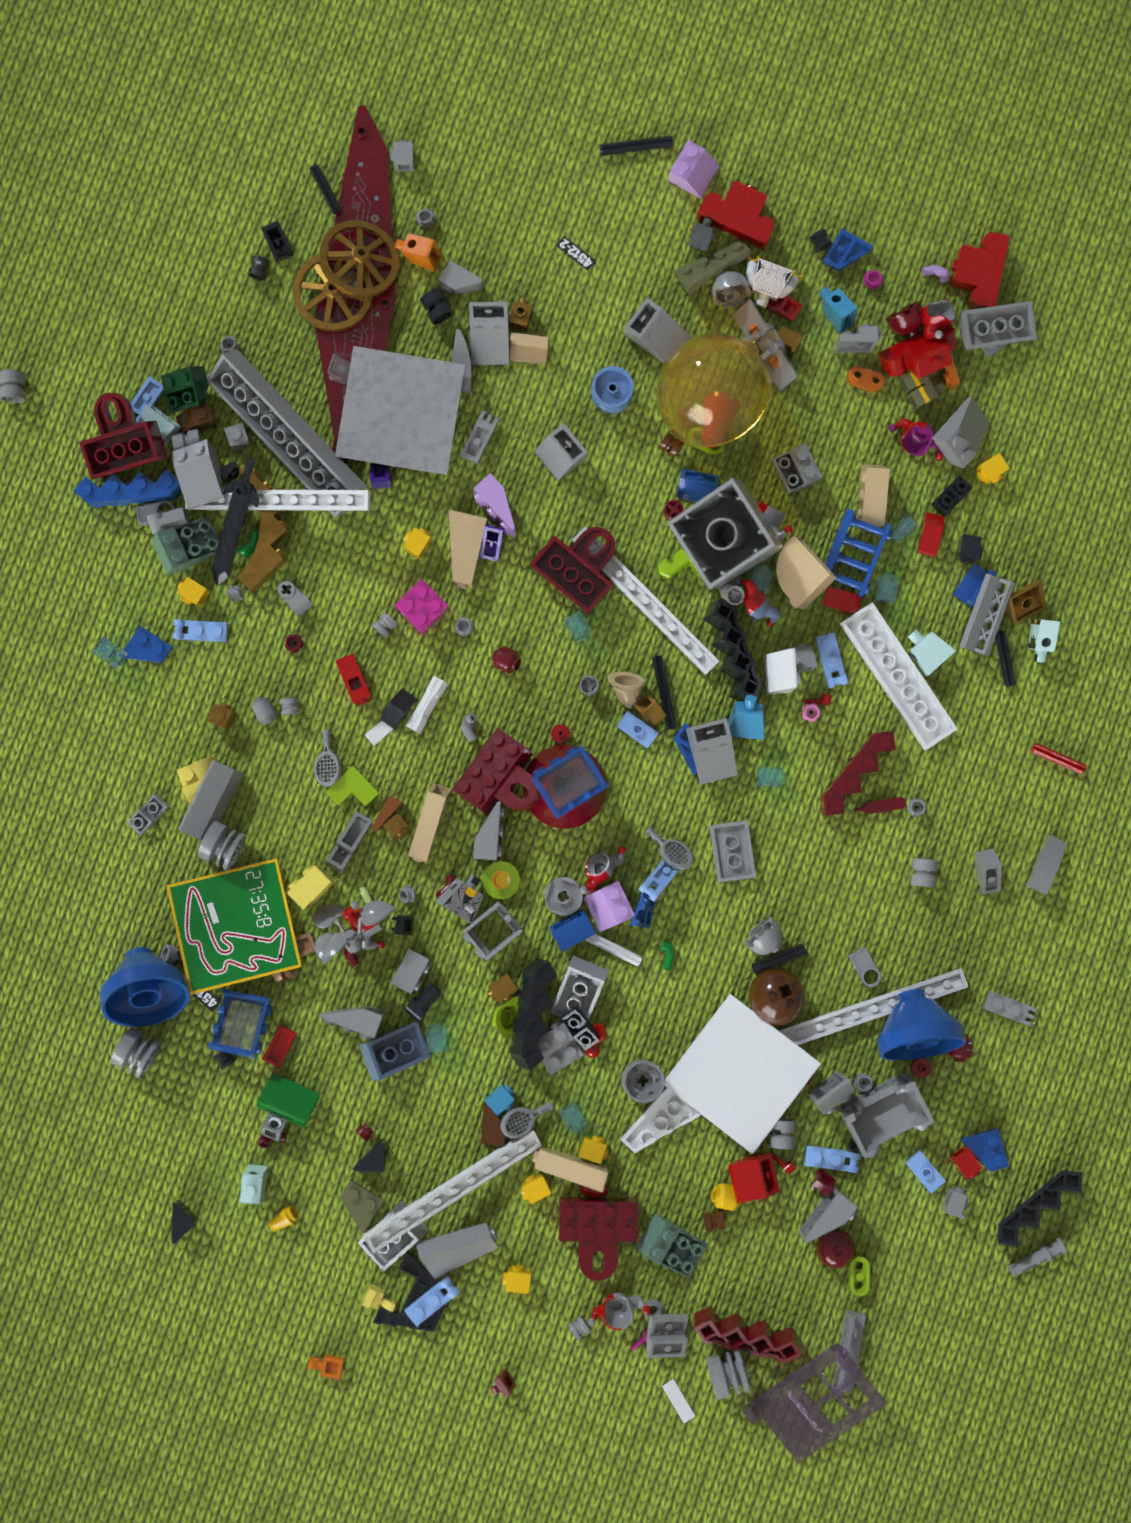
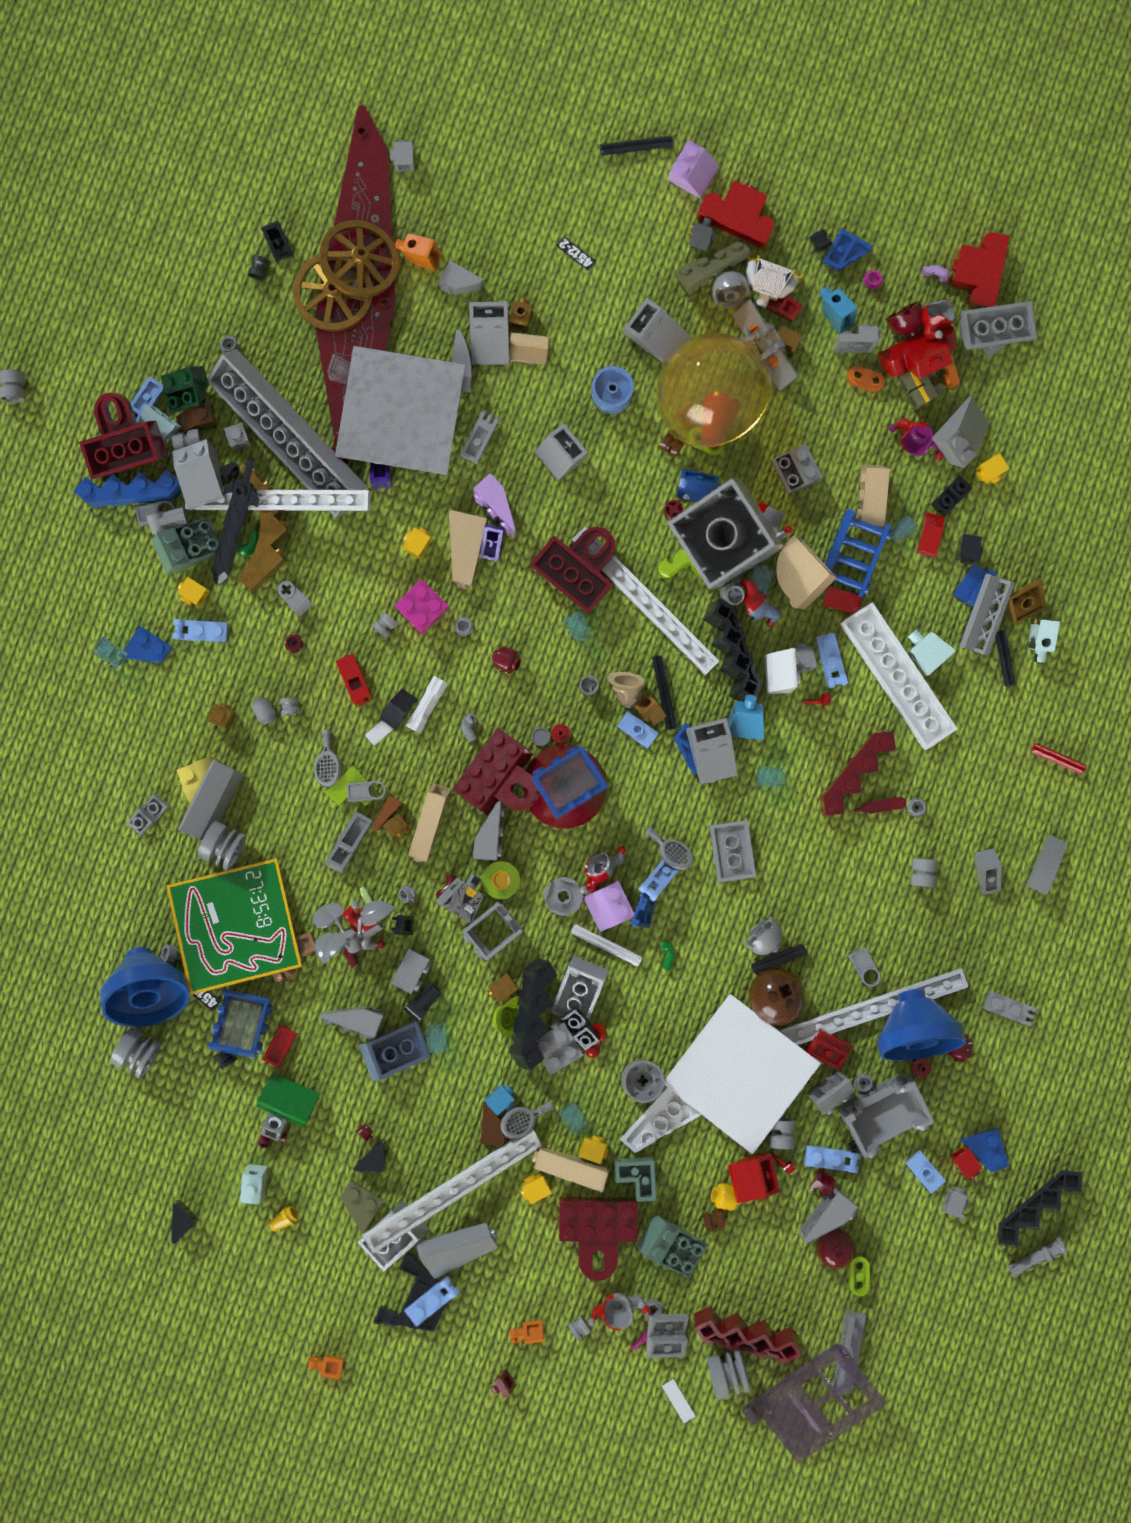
(234, 593): light grey plate -> none
(310, 886): light yellow brick -> none
(325, 189): black axle -> none
(361, 791): none -> light grey piece
(374, 1298): light yellow piece -> none
(425, 218): light grey plate -> none
(435, 304): black wheel -> none
(517, 1279): yellow brick -> none
(531, 1332): none -> orange plate
(540, 736): none -> light grey piece
(572, 930): blue panel -> none
(593, 1193): red arm -> none
(637, 1170): none -> sand green brick
(811, 707): bright pink plate -> none
(829, 1049): none -> red plate
(886, 589): clear light blue brick -> none

